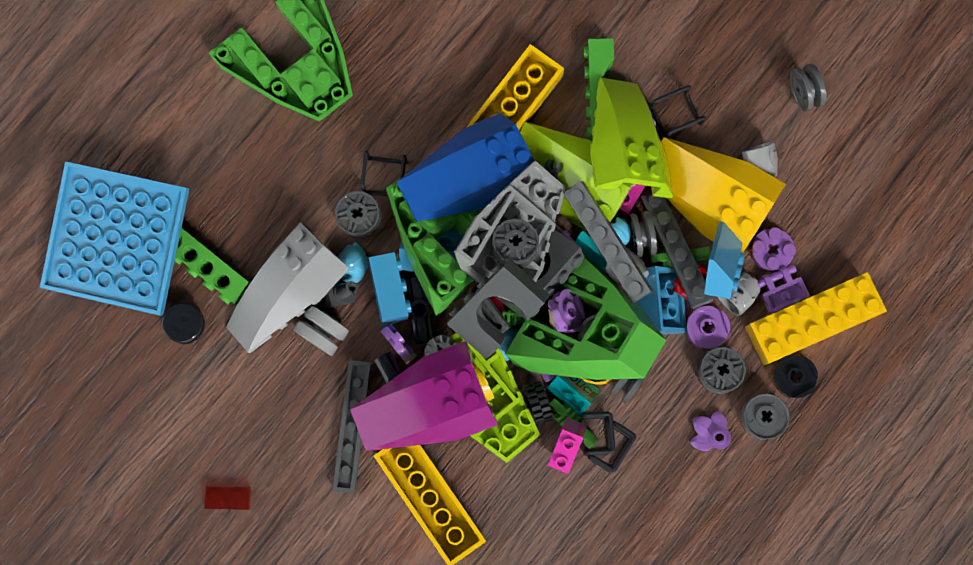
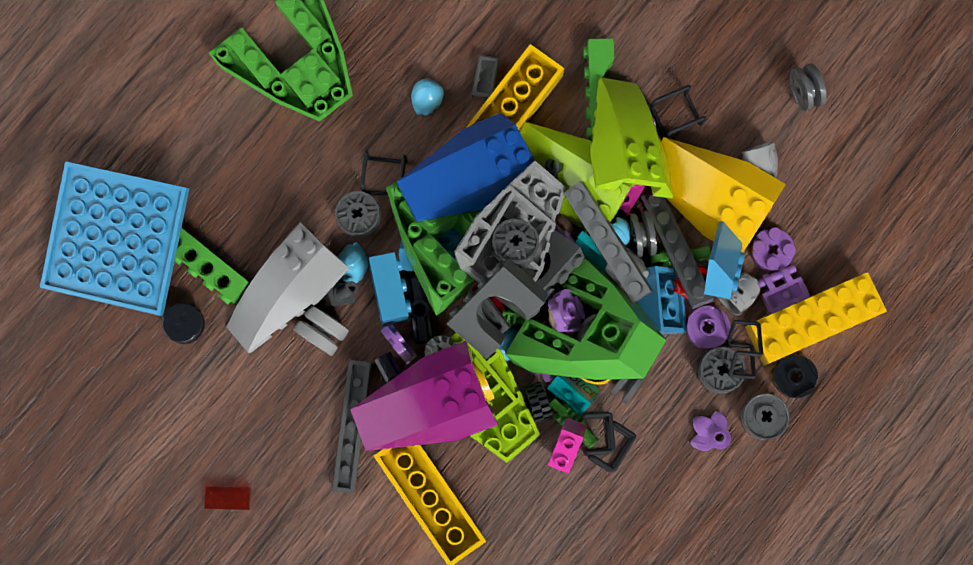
(426, 96): none -> medium azure hair
(485, 77): none -> dark grey plate
(751, 353): none -> black piece

